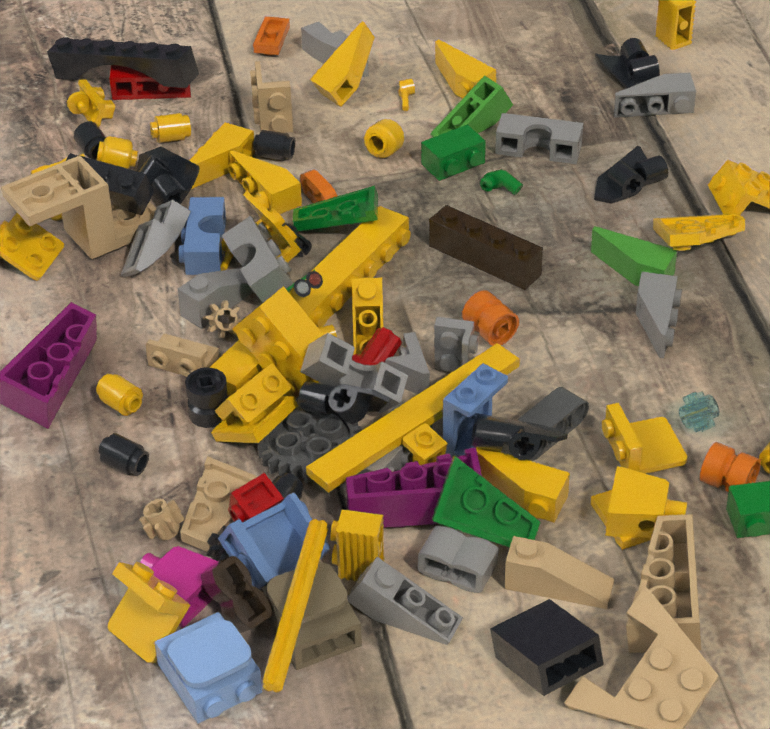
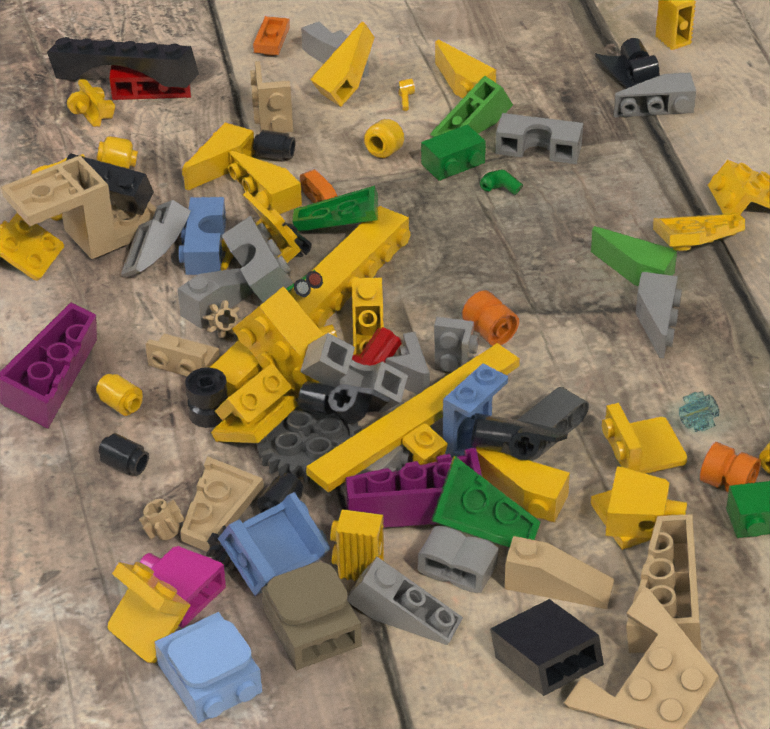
(88, 138): black brick -> none
(168, 174): black panel -> none
(170, 127): yellow brick -> none
(232, 587): dark brown brick -> none
(253, 498): red bracket -> none
(295, 606): yellow axle -> none
(485, 247): dark brown brick -> none
(629, 176): black panel -> none

